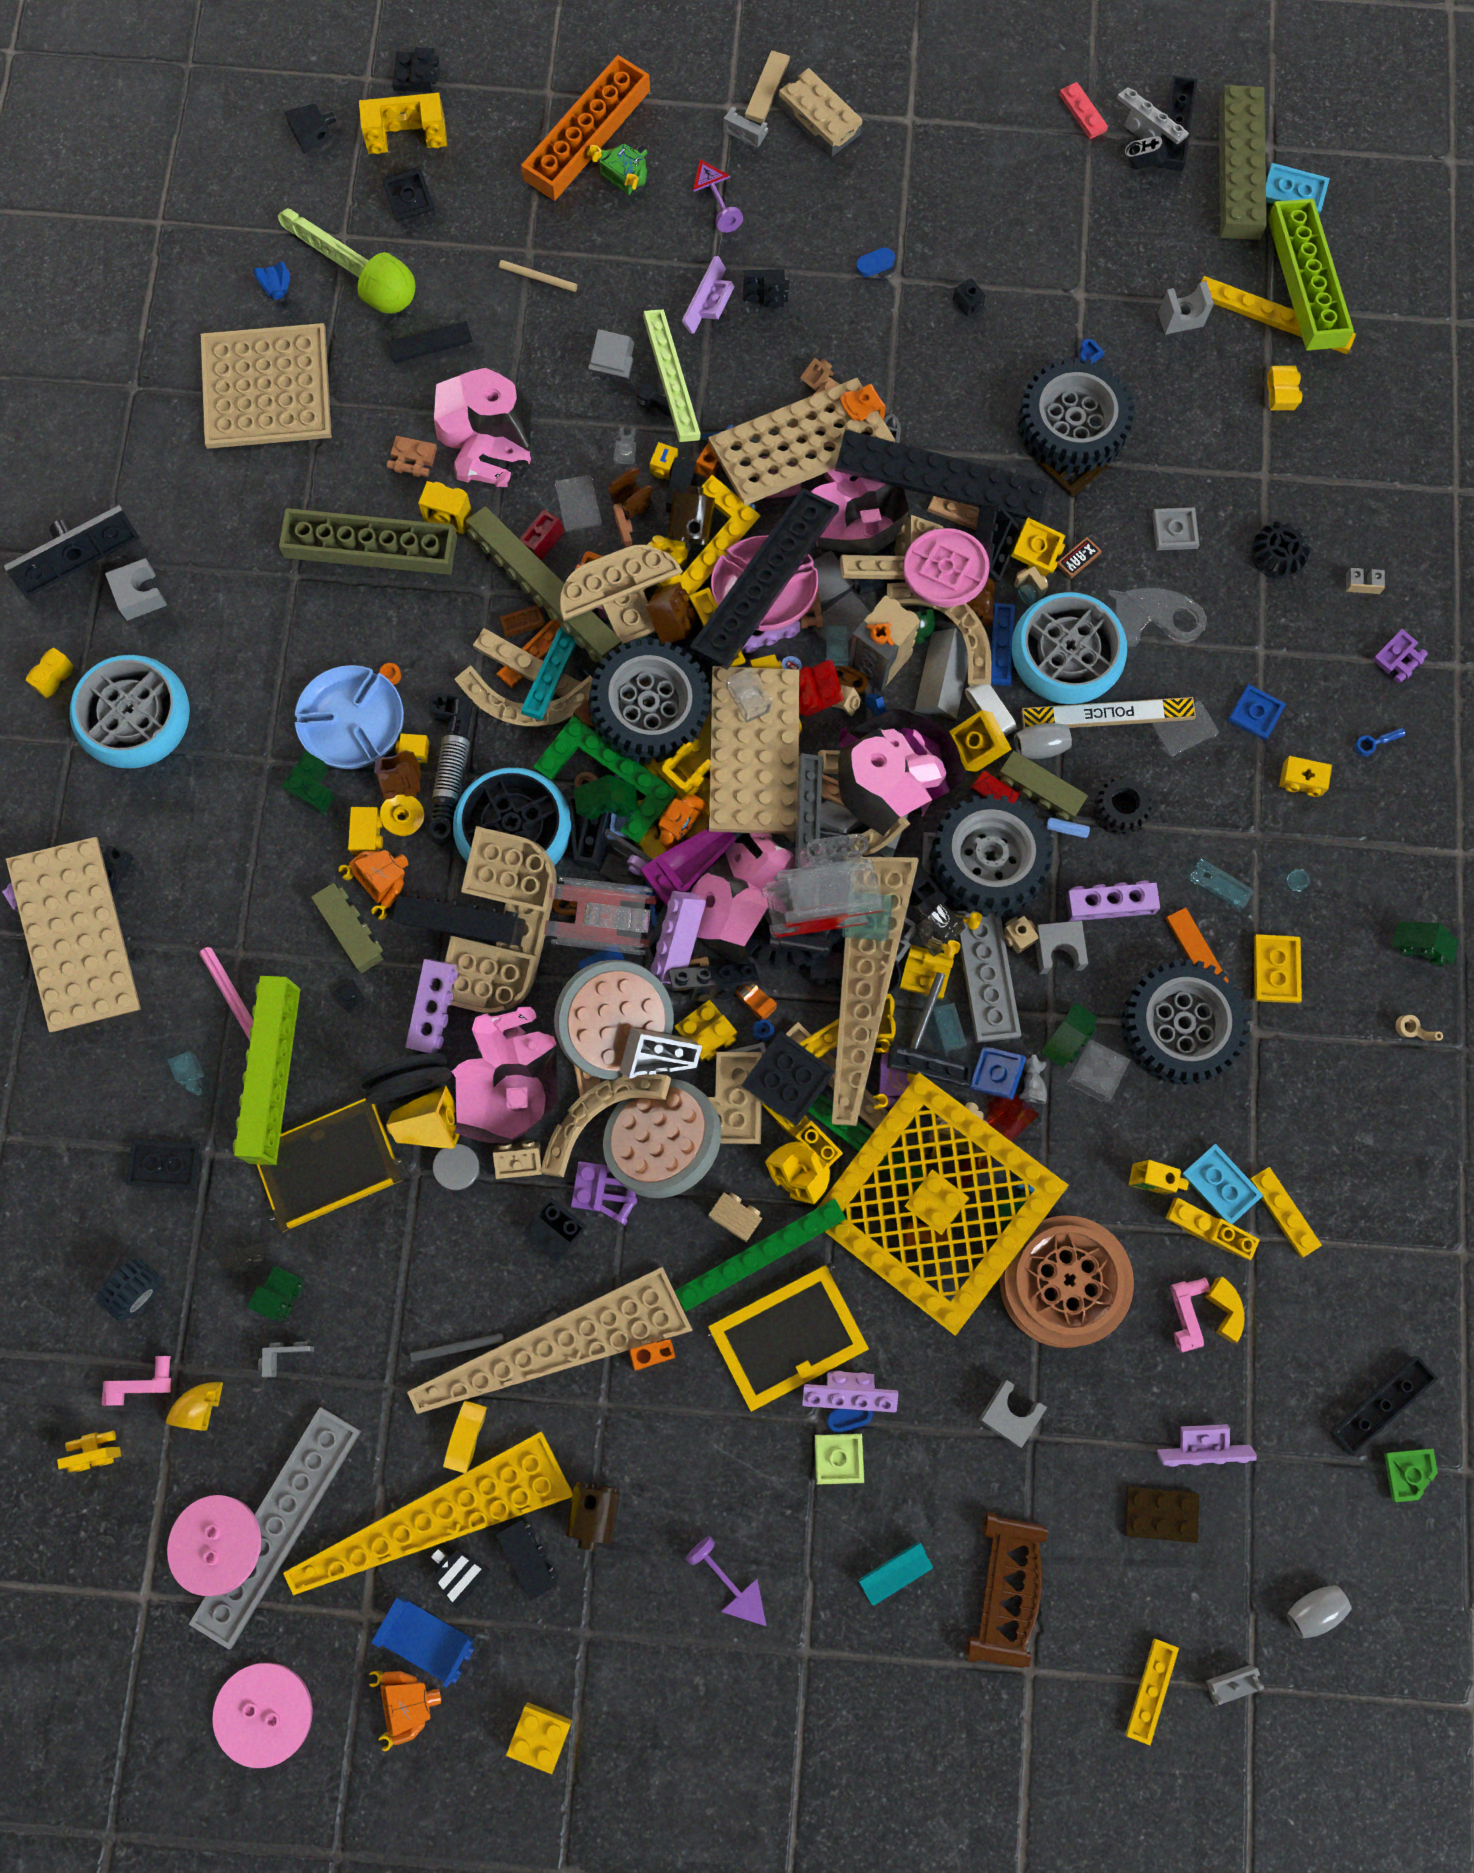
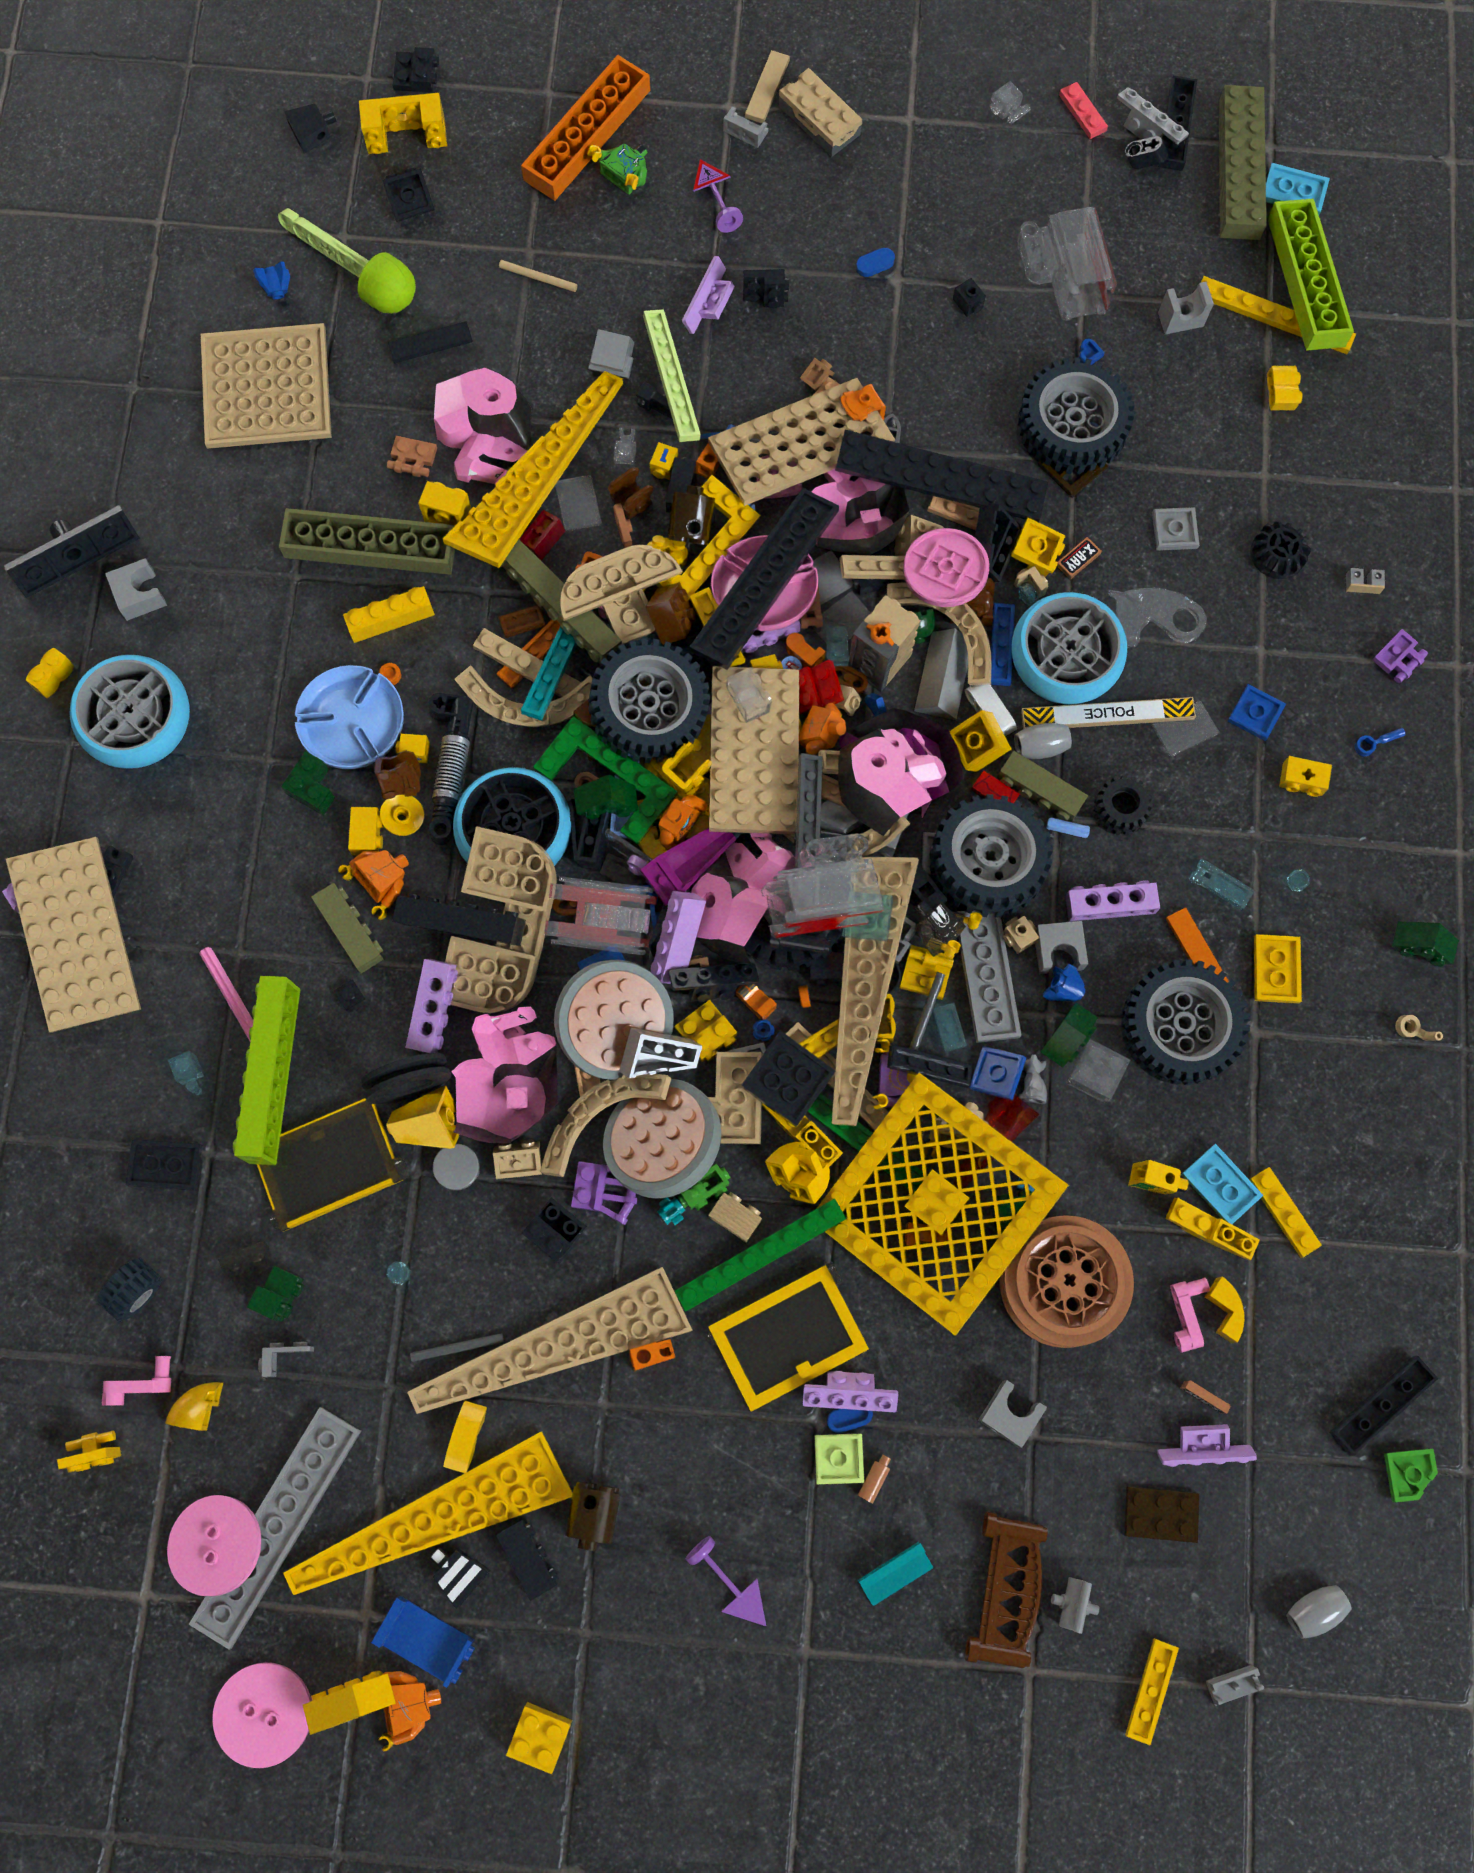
(349, 1702): none -> yellow brick
(388, 614): none -> yellow brick
(398, 1273): none -> clear light blue tile
(508, 509): none -> yellow wing
(671, 1210): none -> teal gear
(698, 1194): none -> bright green brick
(804, 652): none -> orange leg
(804, 996): none -> orange tile
(821, 729): none -> orange torso
(875, 1479): none -> nougat cylinder
(1008, 101): none -> clear brick
(1065, 985): none -> blue brick
(1071, 258): none -> clear piece
(1075, 1604): none -> light grey pin
(1205, 1397): none -> nougat tile

